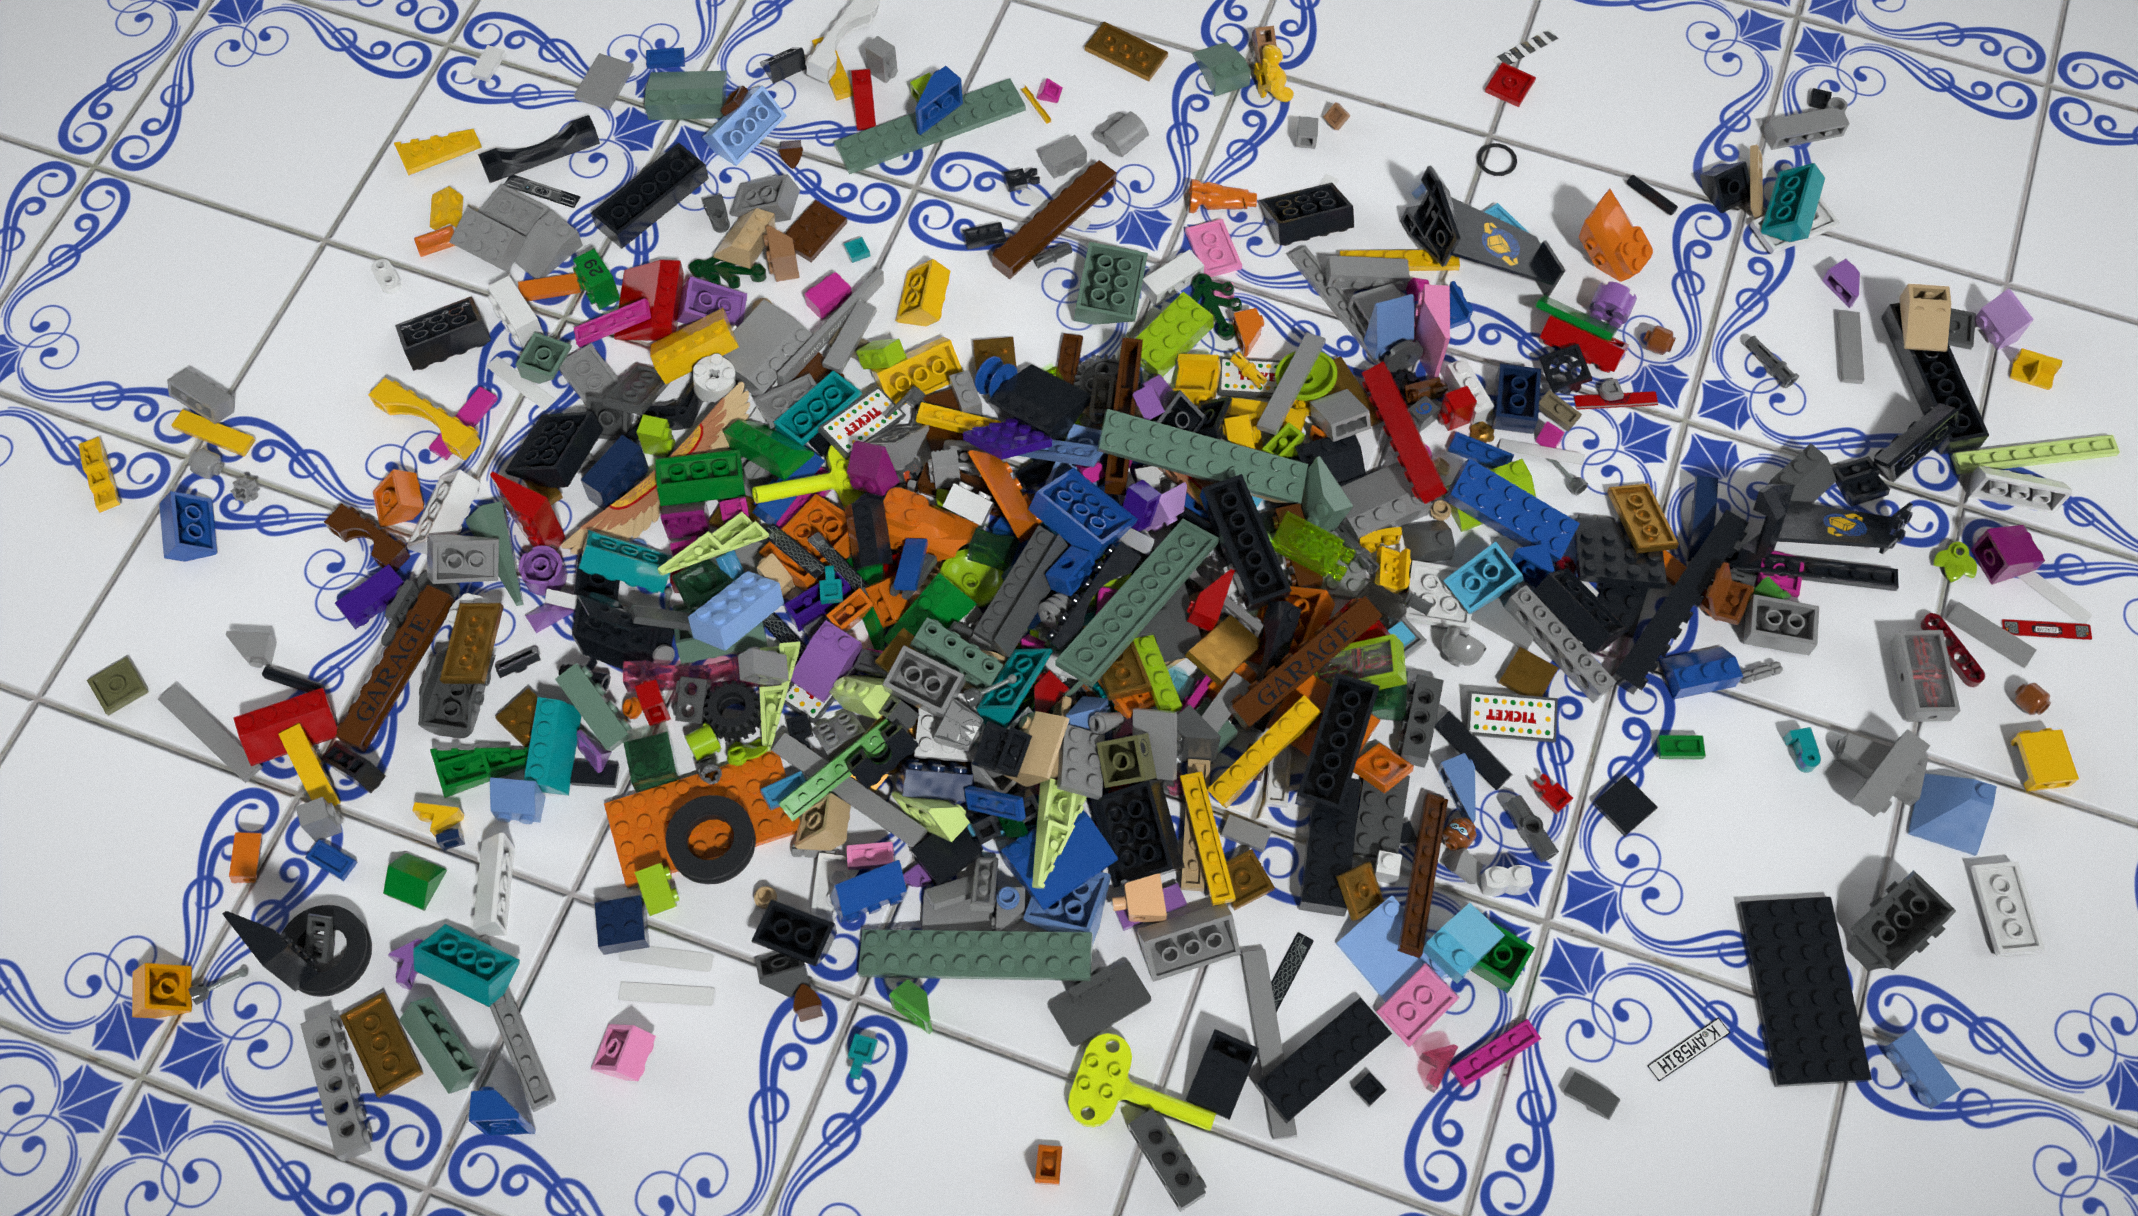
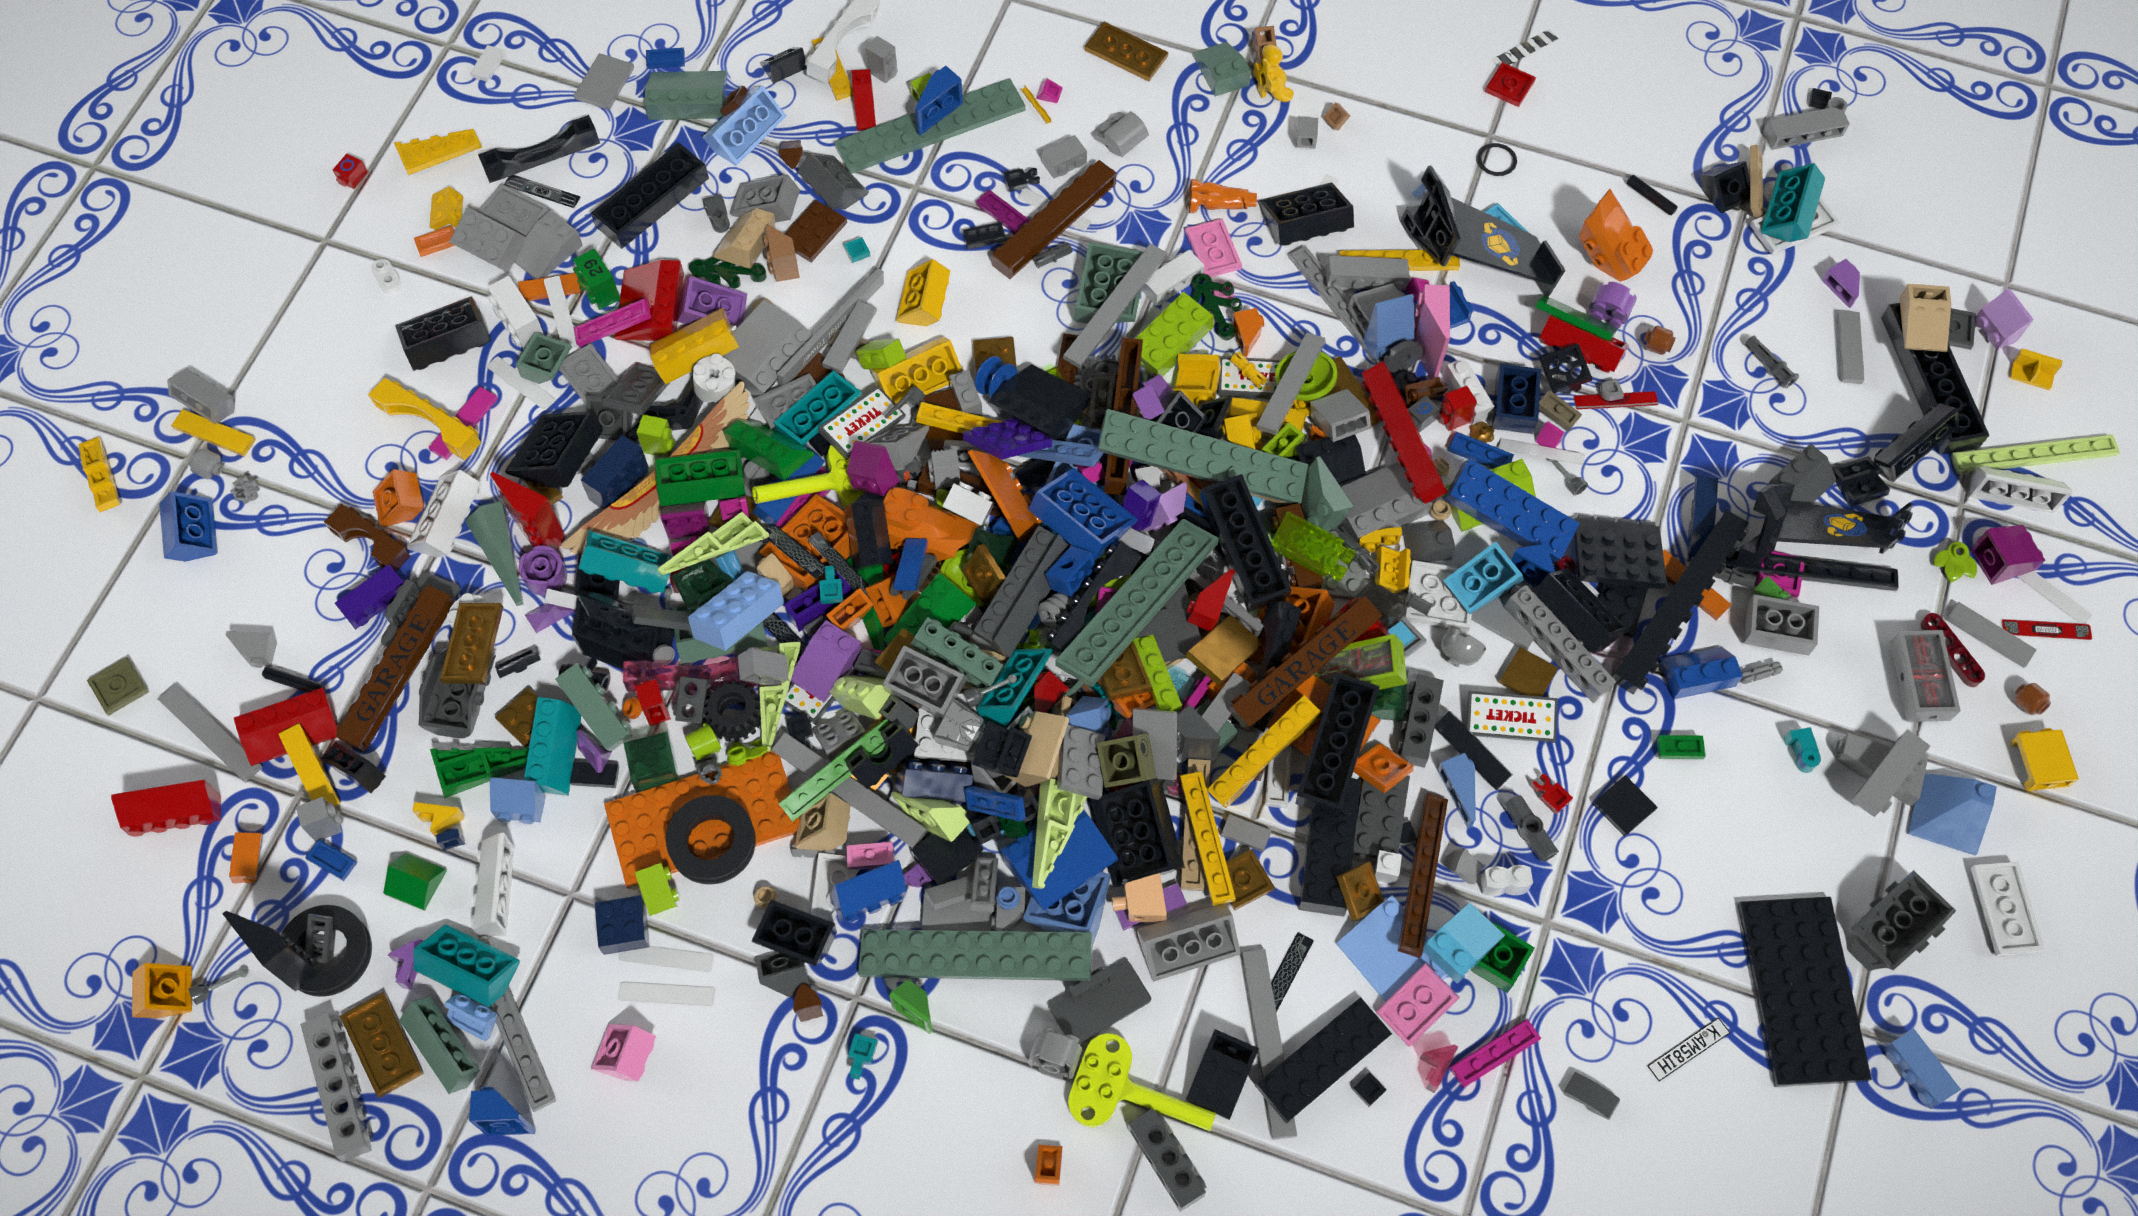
(167, 807): none -> red slope
(350, 171): none -> red brick
(462, 559): light grey slope -> none
(470, 1016): none -> light blue bracket
(560, 310): none -> white sticker
(777, 791): dark azure tile -> none
(828, 295): dark pink brick -> none
(831, 181): none -> dark grey slope
(983, 574): none -> pearl gold tile
(1001, 211): none -> magenta tile
(1032, 642): dark pink slope -> none
(1055, 1054): none -> light grey brick
(1105, 721): light grey cone -> none
(1115, 306): none -> light grey tile
(1459, 834): dark orange head -> none
(1642, 518): pearl gold tile -> none
(1727, 597): dark orange bracket -> none

